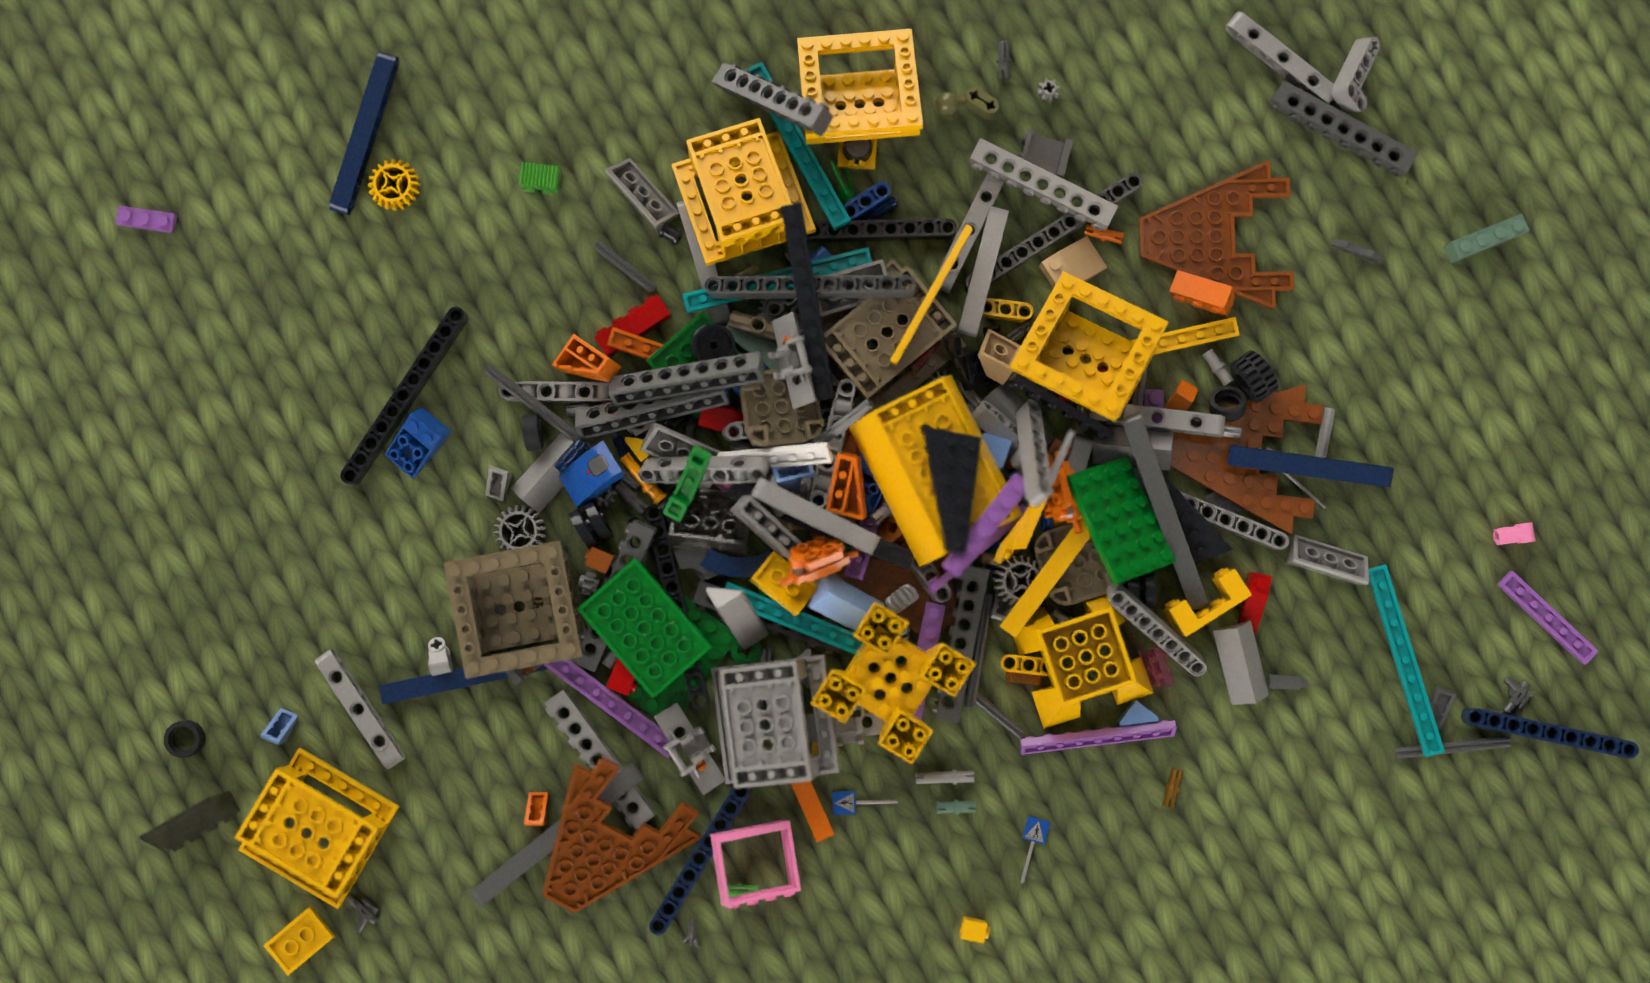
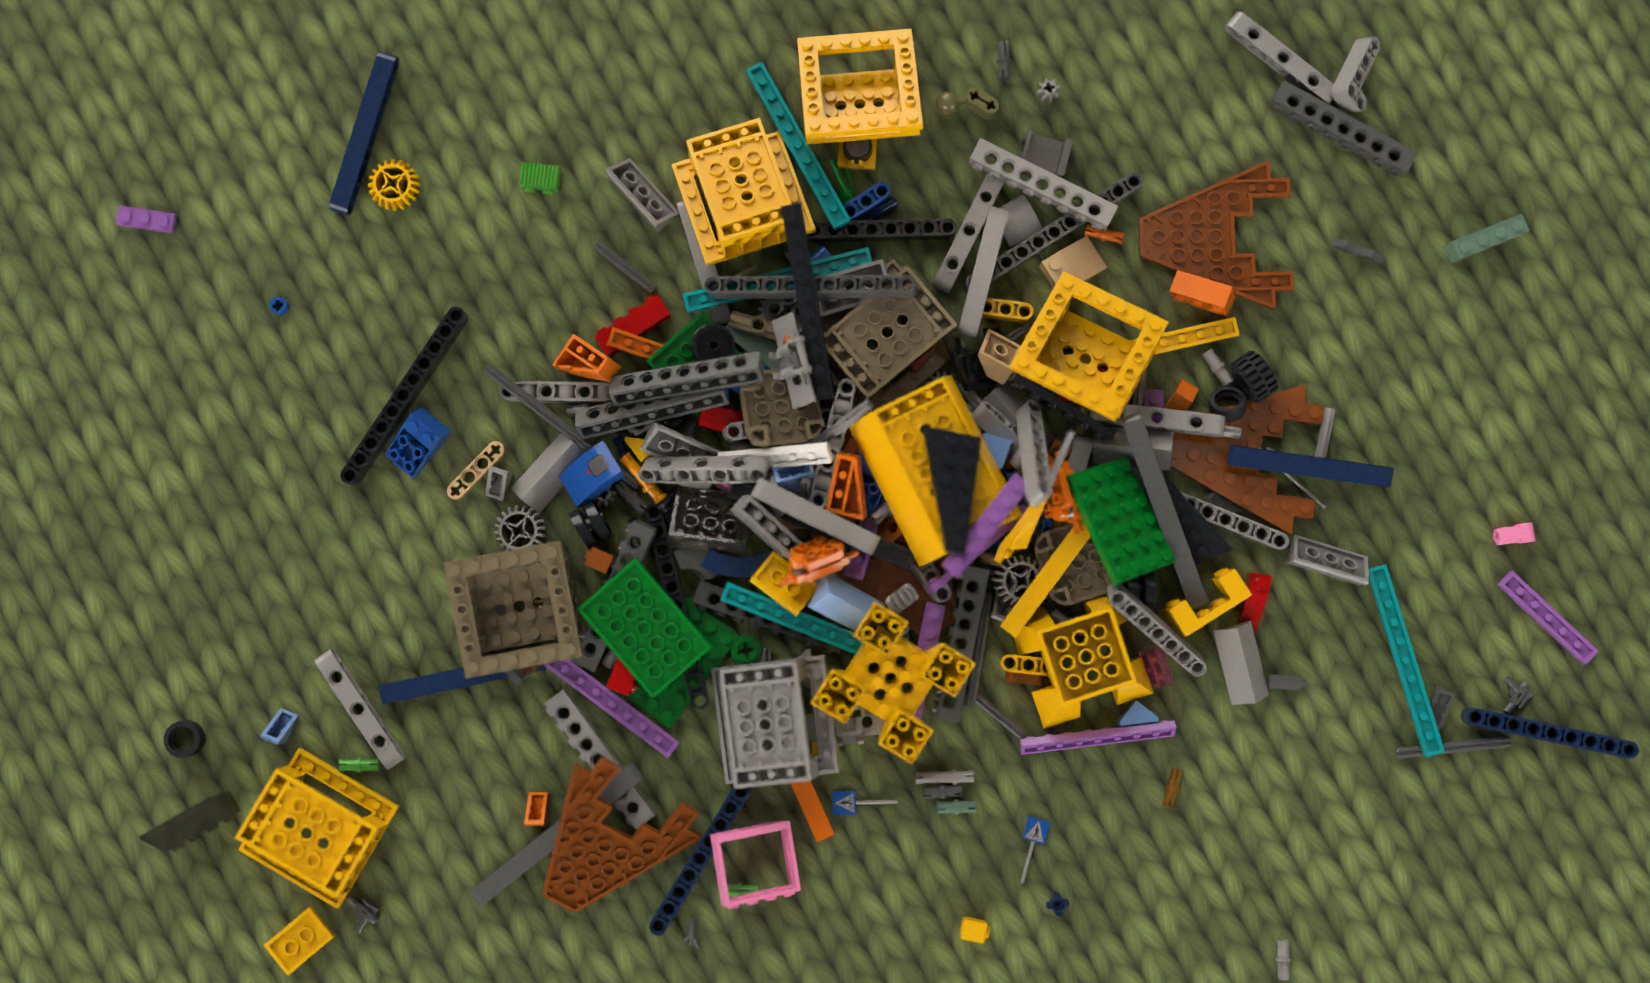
(274, 302): none -> blue bush
(359, 765): none -> bright green pin
(439, 657): light grey piece -> none
(474, 468): none -> tan beam
(532, 432): black tyre -> none
(570, 455): dark blue axle -> none
(588, 583): light grey gear -> none
(677, 234): black bush -> none
(688, 484): green slope -> none
(696, 746): light grey piece -> none
(738, 615): light grey slope -> none
(773, 99): dark grey brick -> none
(931, 295): yellow tile -> none
(942, 791): none -> dark grey pin
(1020, 221): none -> light grey slope
(1063, 903): none -> dark blue plate
(1283, 959): none -> light grey axle

